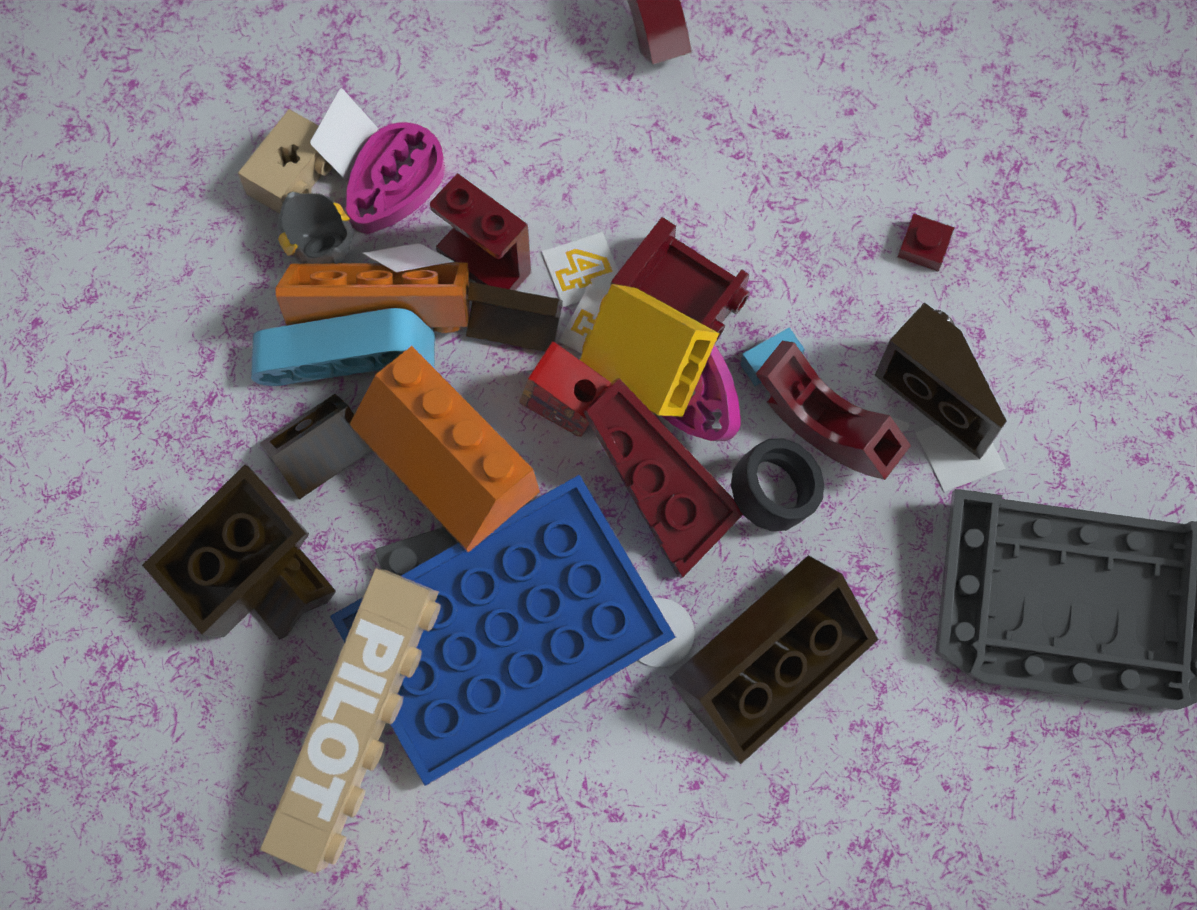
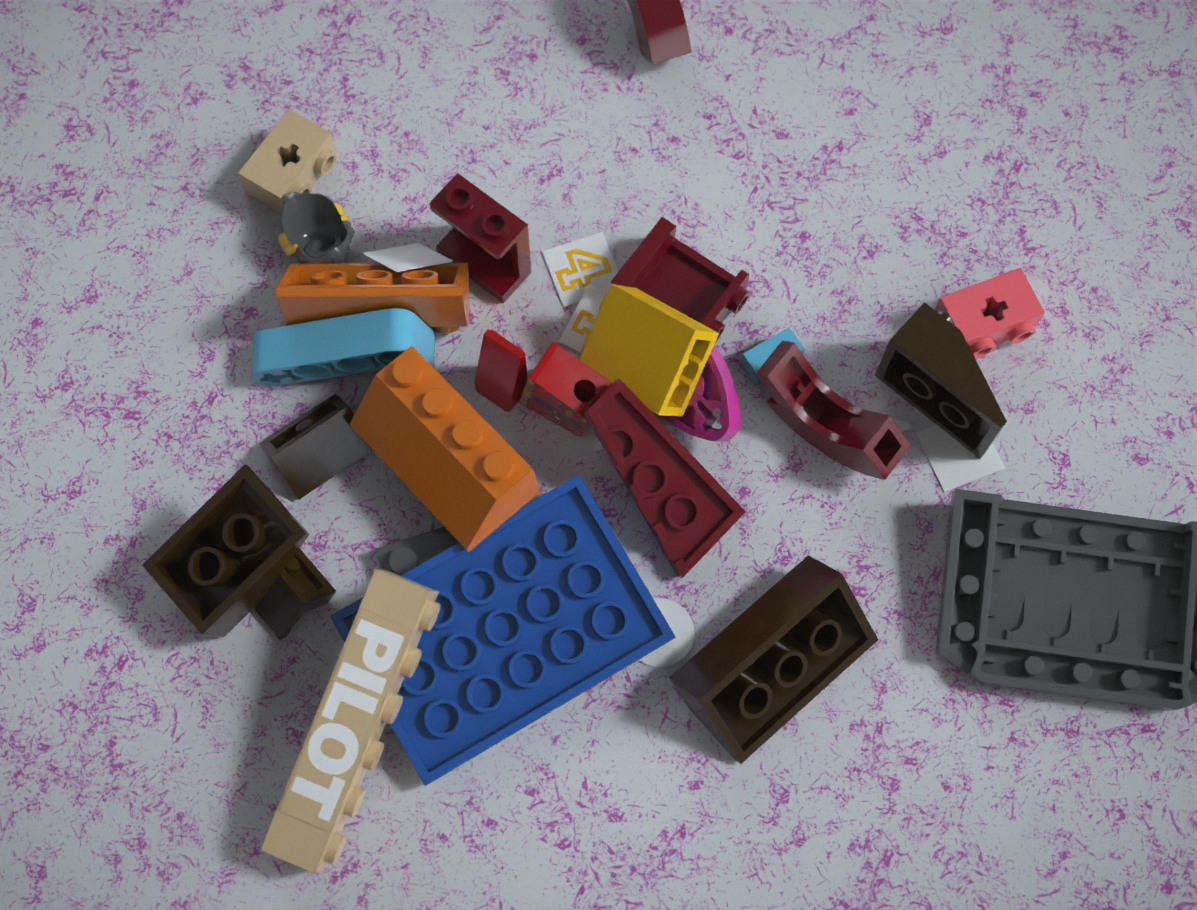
(343, 134): white sticker -> none
(377, 160): dark pink piece -> none
(500, 371): none -> red slope
(513, 317): dark brown panel -> none
(800, 467): black tyre -> none
(926, 242): dark red plate -> none
(994, 311): none -> coral brick

